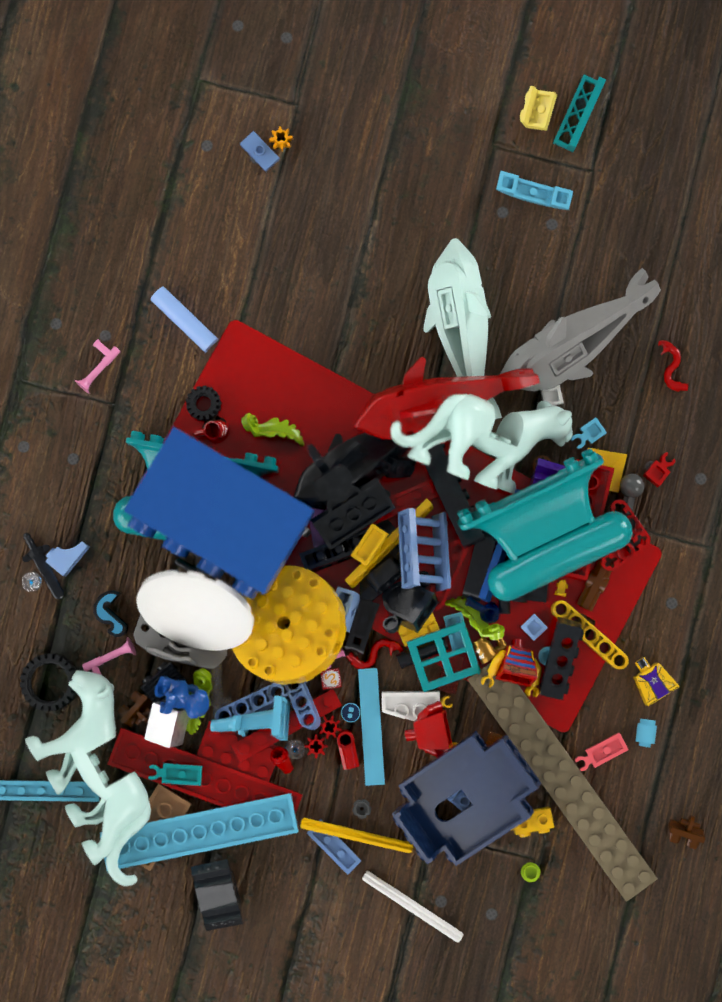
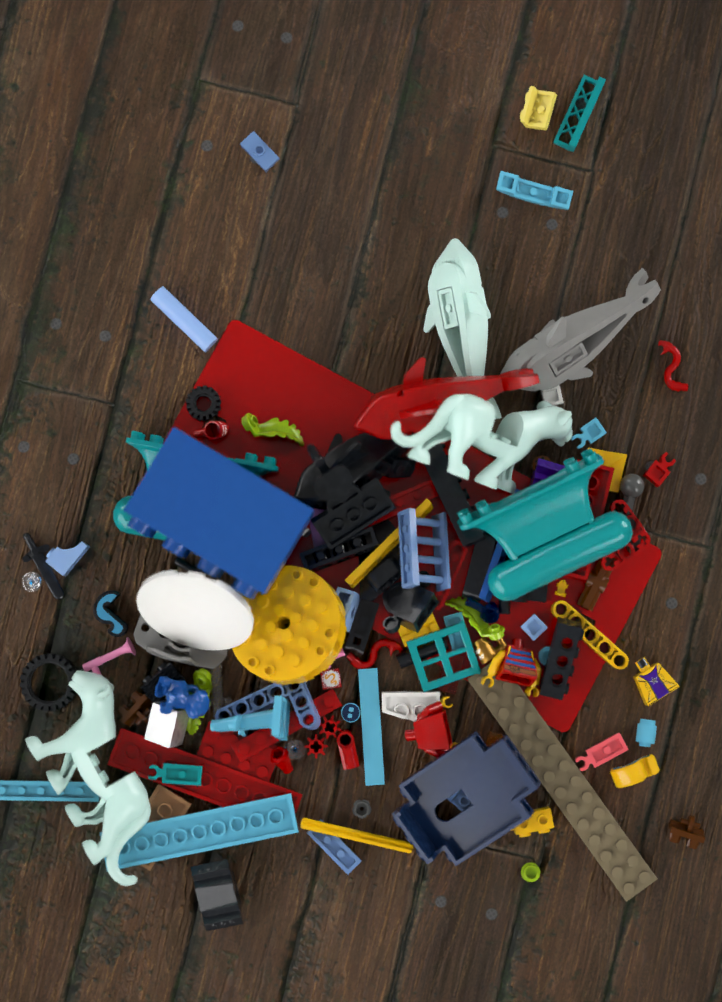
(110, 355): bright pink piece -> none
(281, 144): light orange gear -> none
(369, 545): yellow tile -> none
(412, 906): white axle -> none
(635, 771): none -> yellow animal

